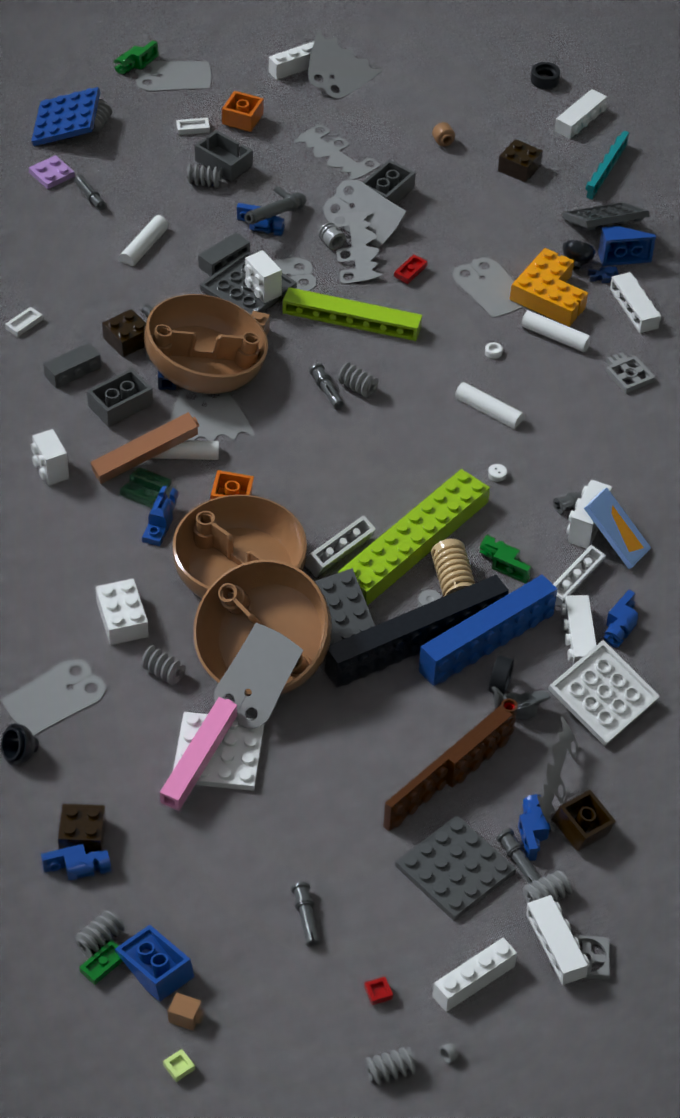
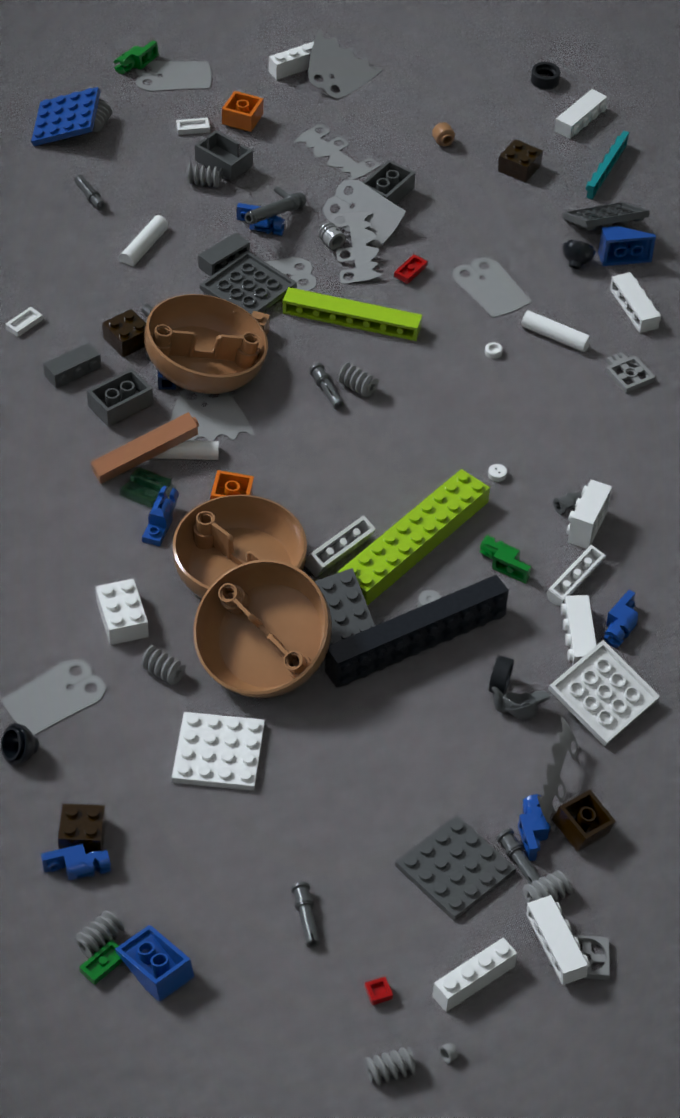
(50, 457): white brick -> none
(51, 172): lavender plate -> none
(178, 1065): yellowish green plate -> none
(185, 1011): medium nougat brick -> none
(198, 753): bright pink brick -> none
(263, 276): white brick -> none
(263, 668): light grey piece -> none
(452, 566): tan piece -> none
(453, 764): reddish brown hinge -> none
(487, 630): blue brick -> none
(489, 405): white brick -> none
(545, 289): light orange piece -> none
(604, 274): dark blue plate -> none
(617, 528): light blue tile -> none

